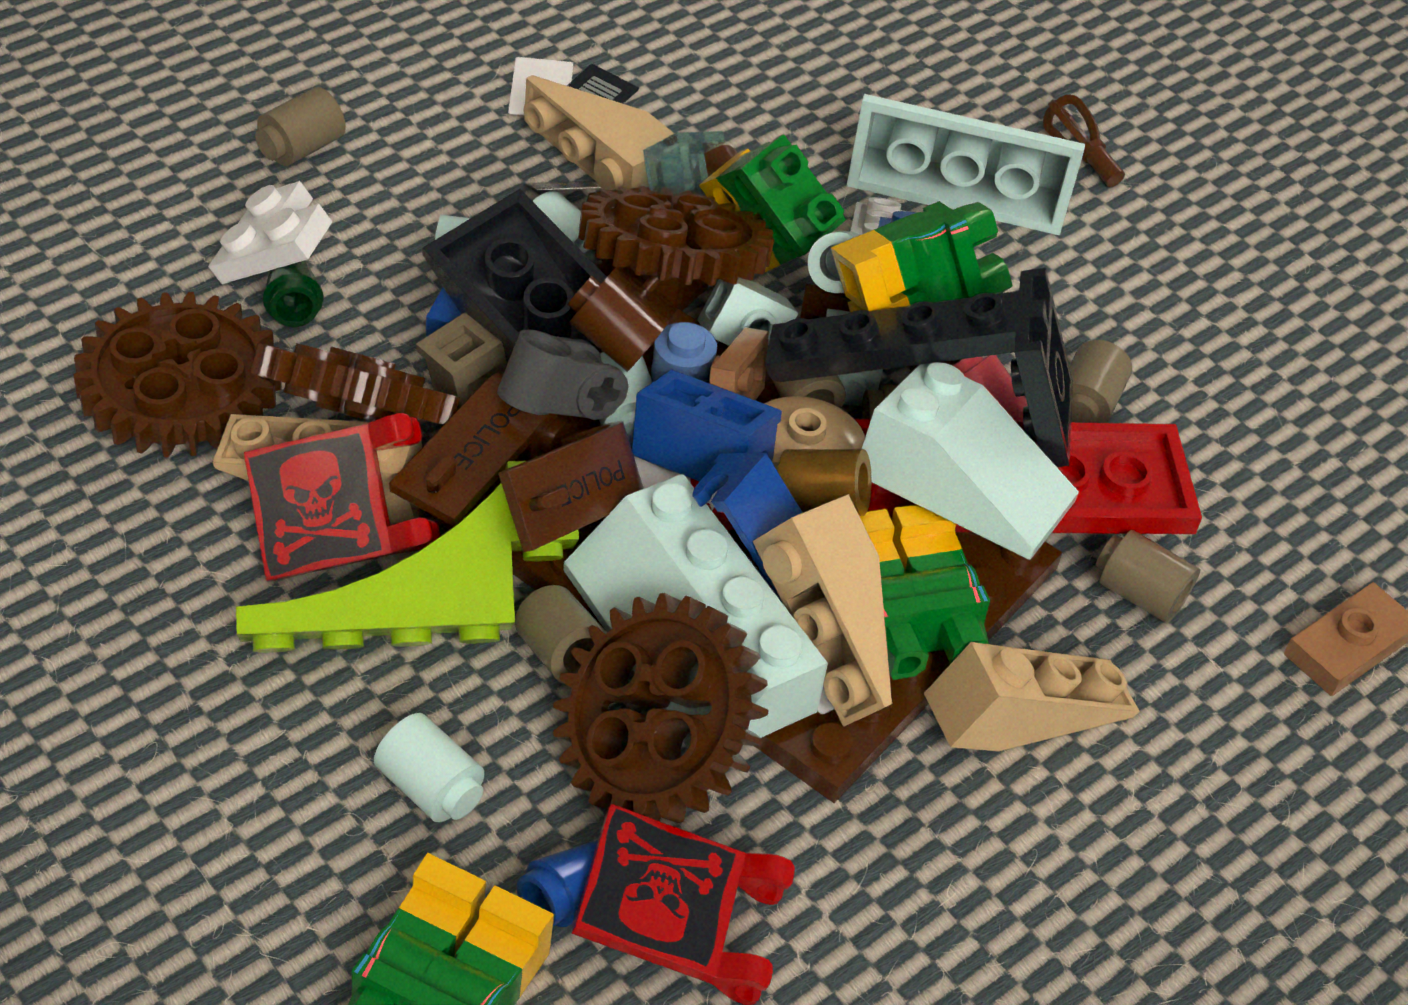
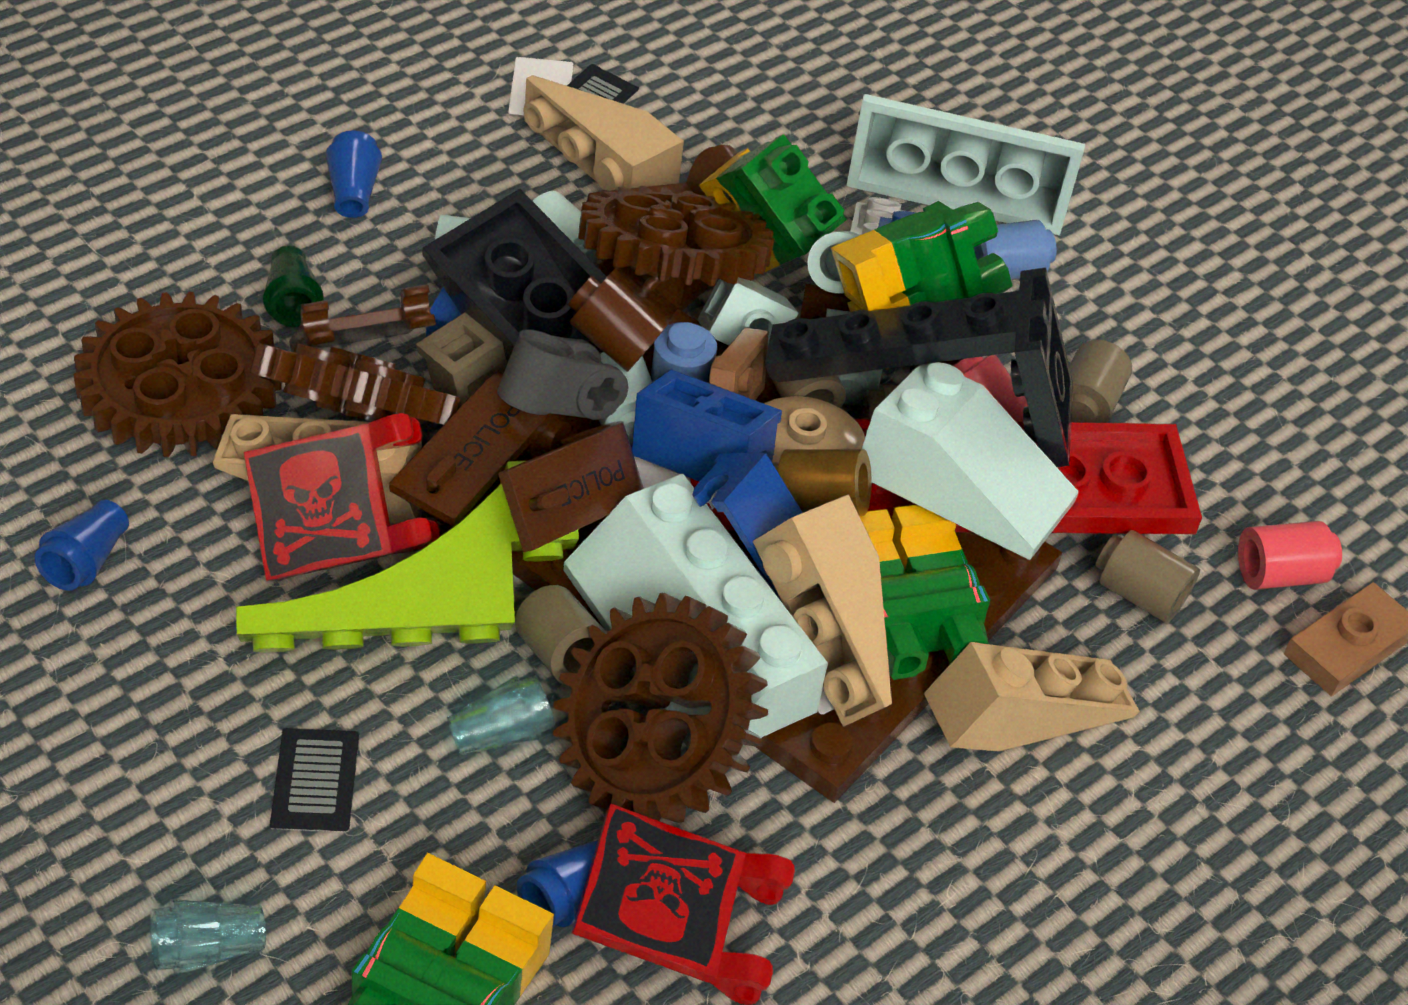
(78, 548): none -> blue cone
(203, 934): none -> clear light blue cone
(271, 233): white plate -> none
(300, 126): dark tan brick -> none
(315, 780): none -> black sticker
(320, 331): none -> reddish brown flag
(353, 169): none -> blue cone
(430, 768): light aqua brick -> none
(503, 717): none -> clear light blue cone
(563, 185): sticker -> none
(680, 161): clear light blue panel -> none
(1022, 246): none -> medium blue brick
(1095, 149): reddish brown piece -> none
(1288, 555): none -> coral brick

